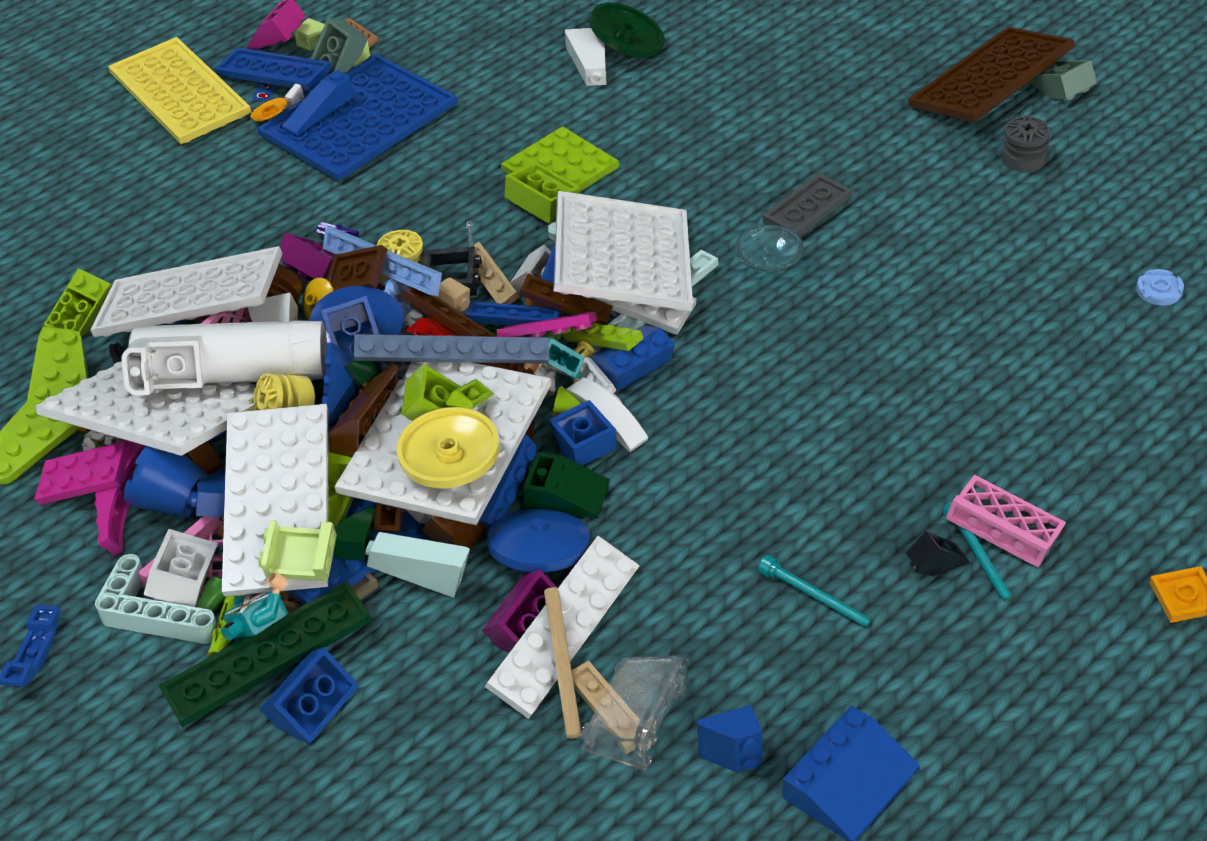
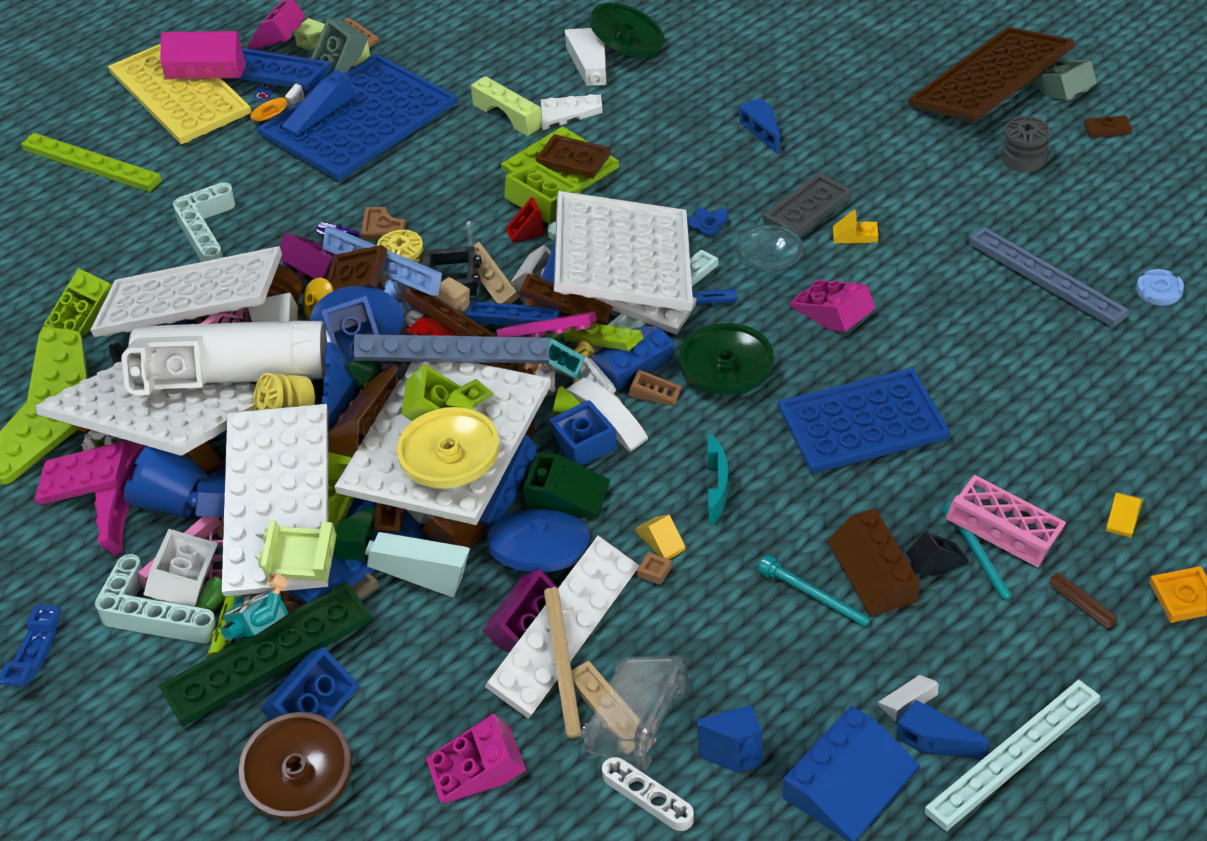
(92, 162): none -> lime plate
(196, 207): none -> light aqua beam
(201, 55): none -> dark pink slope
(295, 766): none -> reddish brown dish
(378, 223): none -> medium nougat tile
(476, 760): none -> dark pink slope
(522, 113): none -> yellowish green arch
(526, 223): none -> red slope
(562, 109): none -> white wing
(573, 156): none -> reddish brown plate
(641, 390): none -> medium nougat slope
(644, 796): none -> white beam
(654, 568): none -> medium nougat plate
(661, 536): none -> yellow slope
(708, 222): none -> blue plate
(715, 296): none -> blue pin
(717, 497): none -> teal slope
(726, 358): none -> dark green dish
(760, 120): none -> blue slope
(835, 303): none -> dark pink slope
(851, 231): none -> yellow slope
(863, 420): none -> blue plate
(874, 563): none -> reddish brown slope
(899, 701): none -> white slope
(937, 734): none -> blue slope
(1011, 755): none -> light aqua plate
(1049, 277): none -> sand blue plate
(1083, 600): none -> reddish brown axle
(1107, 126): none -> reddish brown plate
(1124, 514): none -> yellow slope

